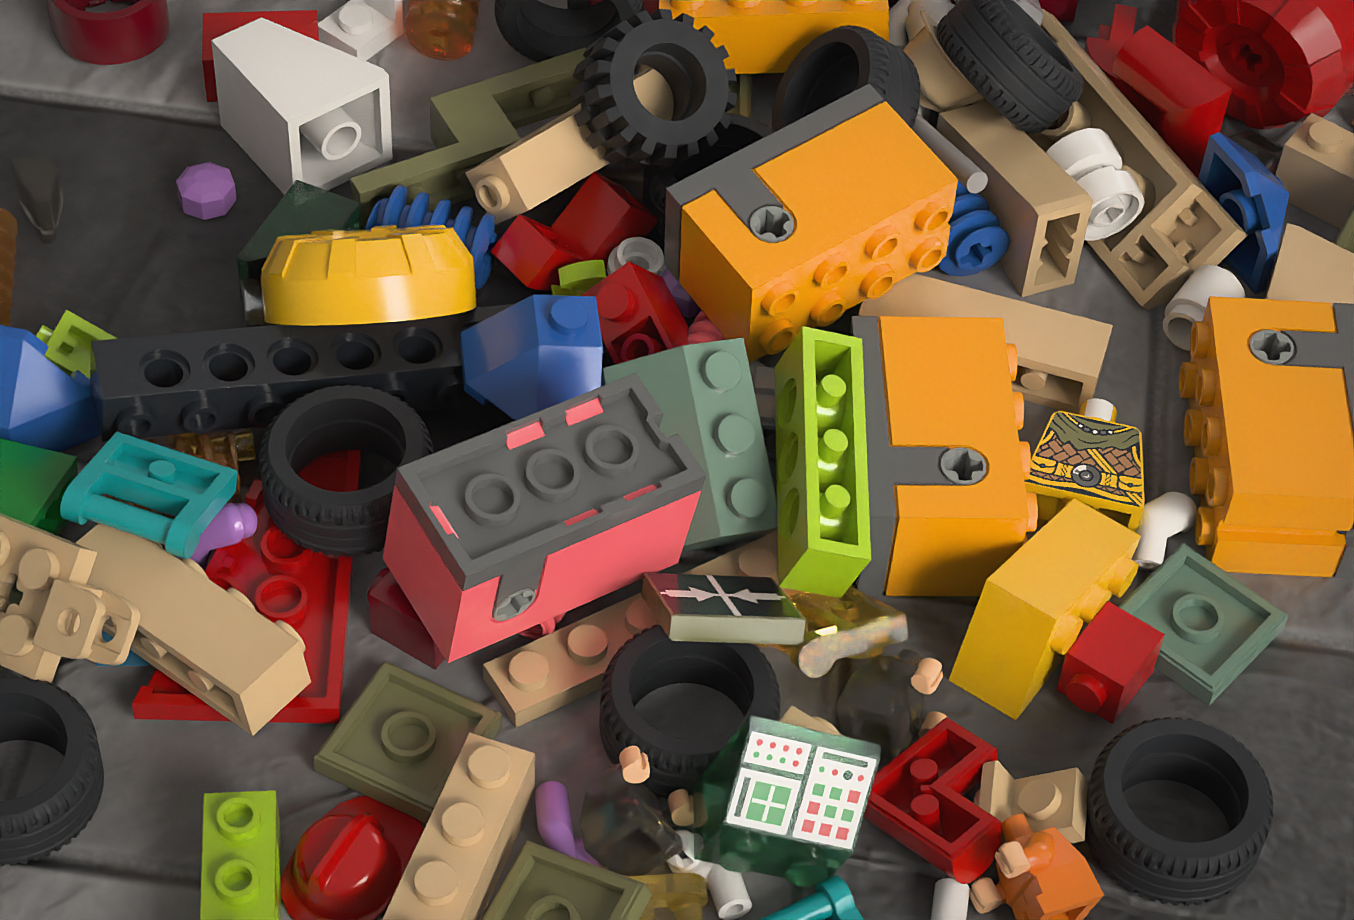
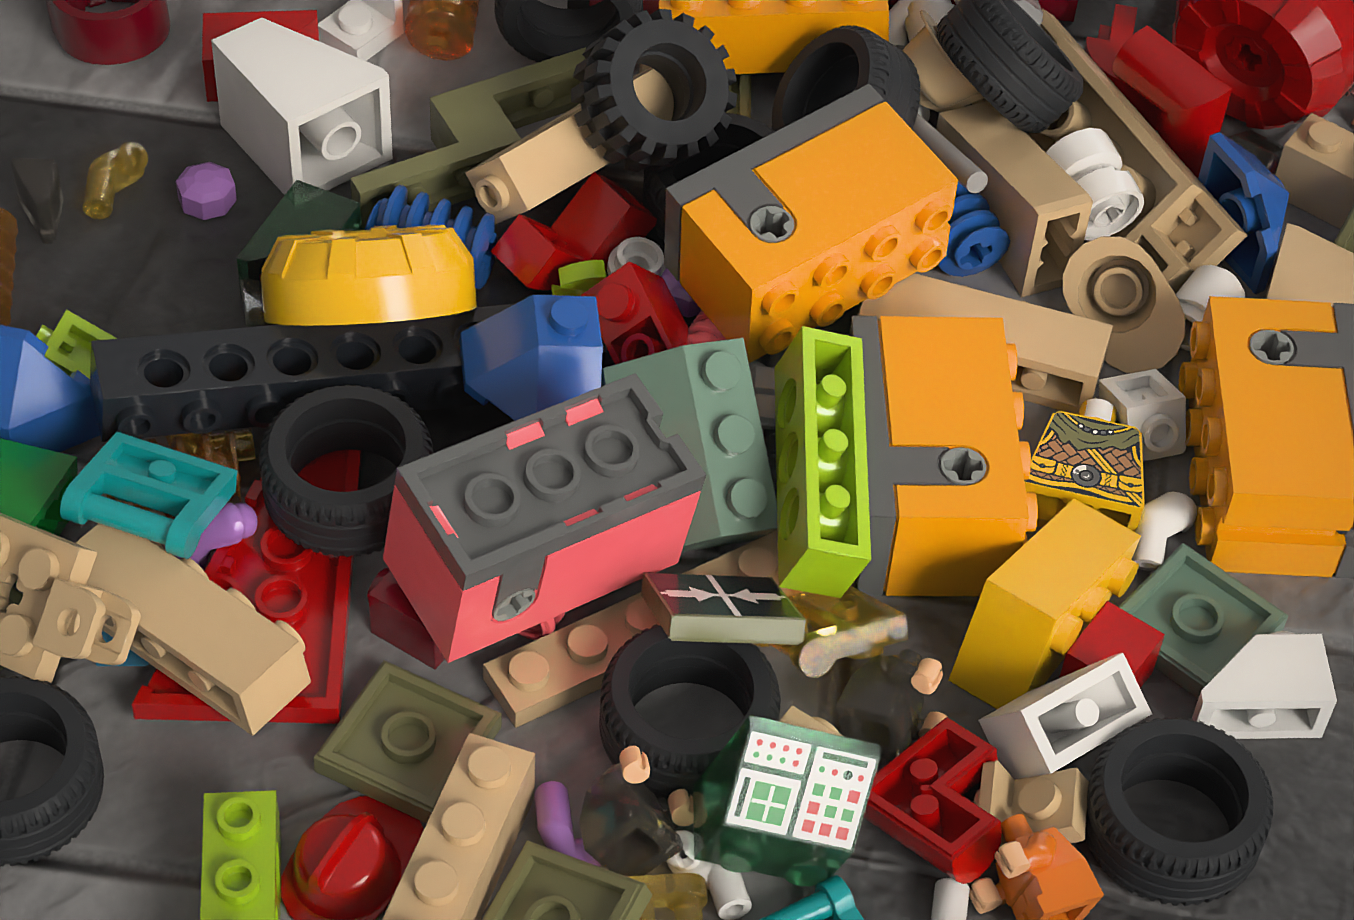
(110, 175): none -> clear yellow arm
(1065, 718): none -> white slope
(1124, 287): none -> tan piece
(1151, 406): none -> white bracket
(1271, 689): none -> white slope

